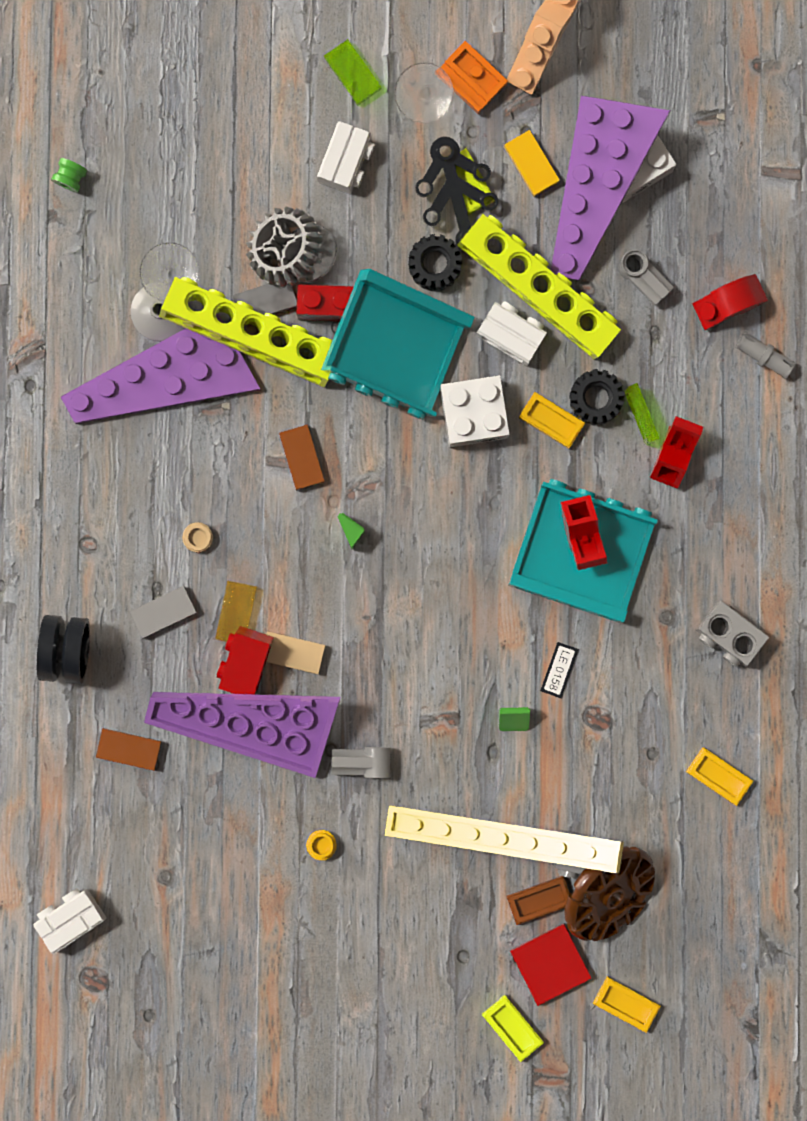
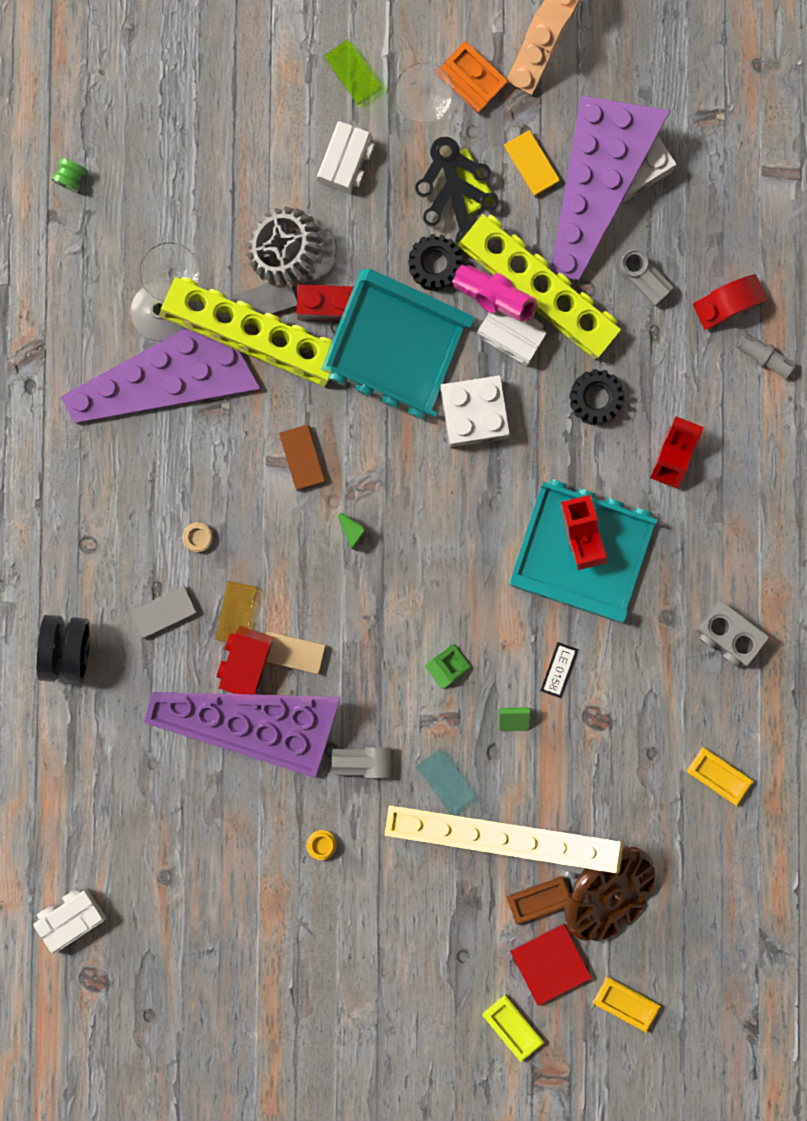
(128, 749): dark orange tile -> none
(445, 781): none -> clear light blue tile
(447, 666): none -> bright green slope
(495, 293): none -> dark pink piece
(551, 420): yellow tile -> none
(641, 414): clear neon green tile -> none

